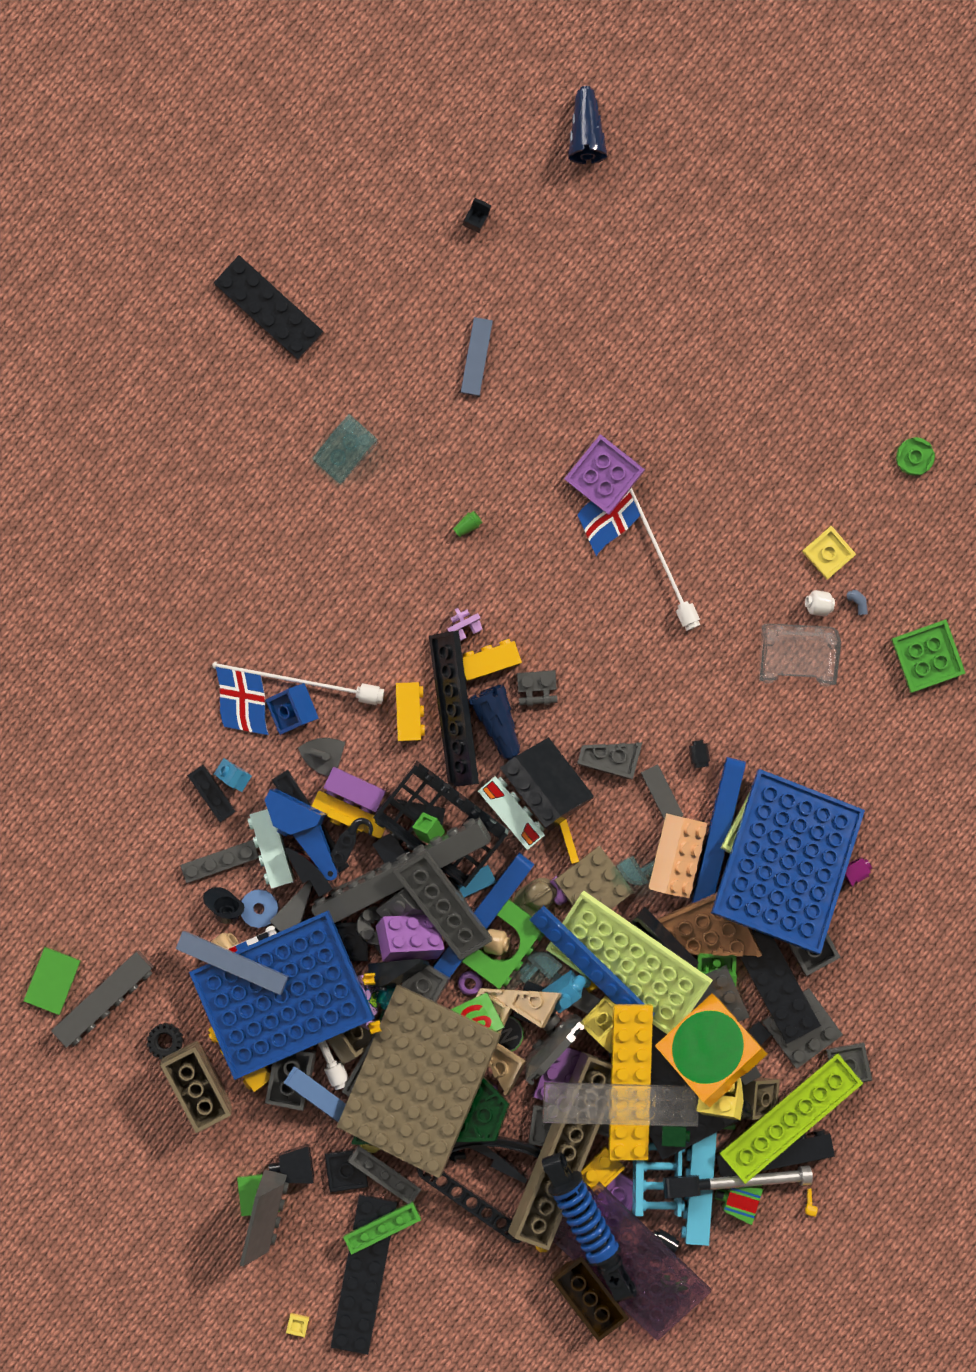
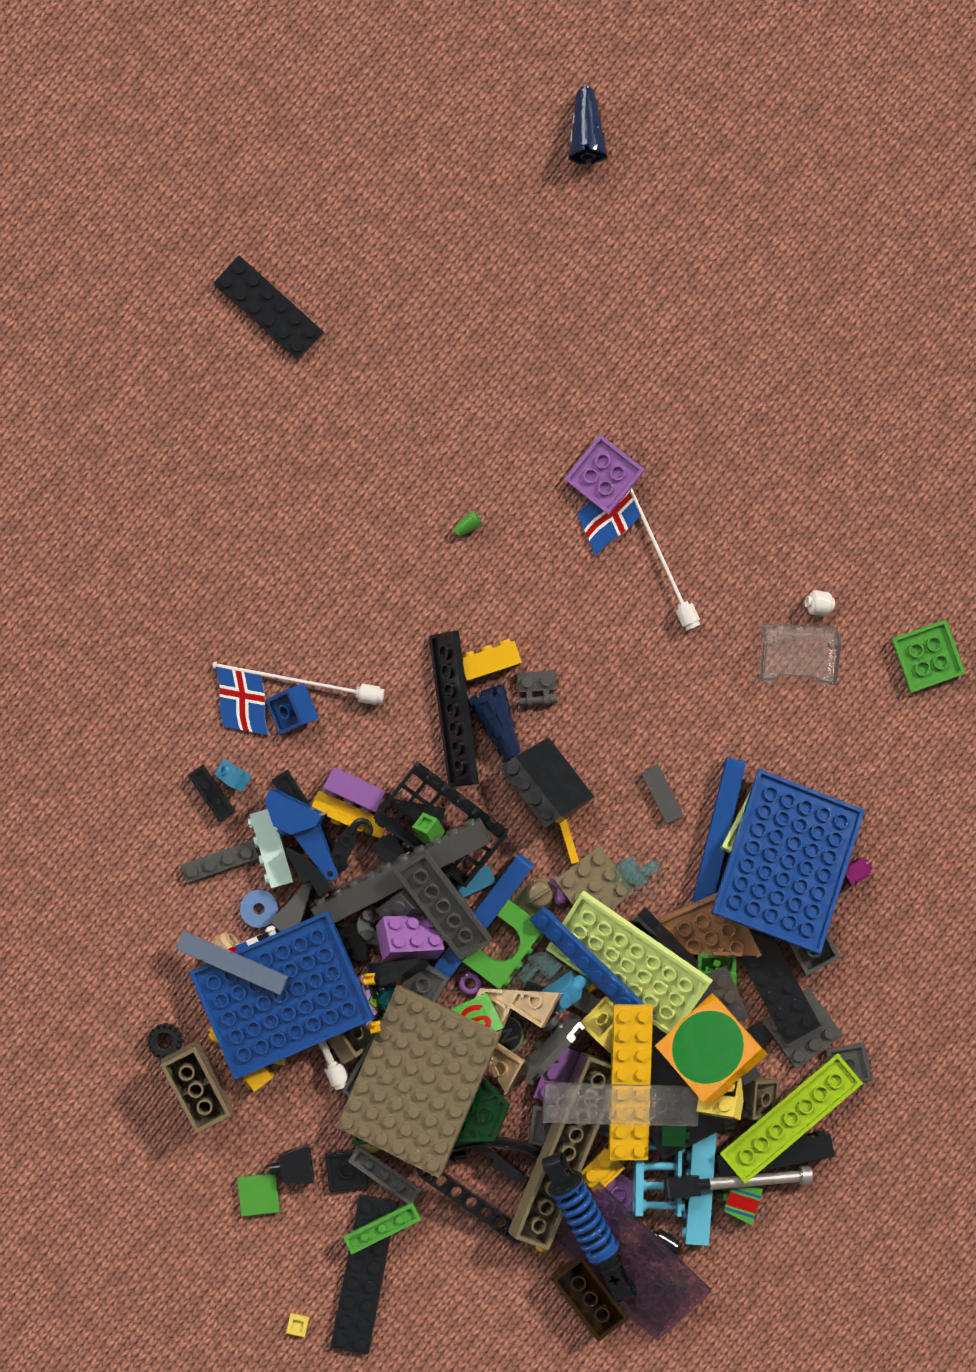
(52, 980): bright green tile -> none
(102, 999): dark grey brick -> none
(223, 905): black piece -> none
(264, 1216): dark grey slope -> none
(281, 1094): dark grey slope -> none
(315, 1093): medium blue tile -> none
(322, 754): dark grey shield -> none
(345, 449): clear light blue slope -> none
(409, 711): yellow brick -> none
(473, 622): lavender hips -> none
(476, 356): sand blue tile -> none
(477, 215): black bracket -> none
(499, 944): tan head -> none
(511, 813): light aqua brick -> none
(612, 759): dark grey wing -> none
(677, 856): light nougat brick -> none
(699, 754): black brick -> none
(810, 1209): yellow hand -> none
(829, 552): light yellow tile -> none
(860, 600): sand blue arm -> none
(915, 456): bright green tile -> none

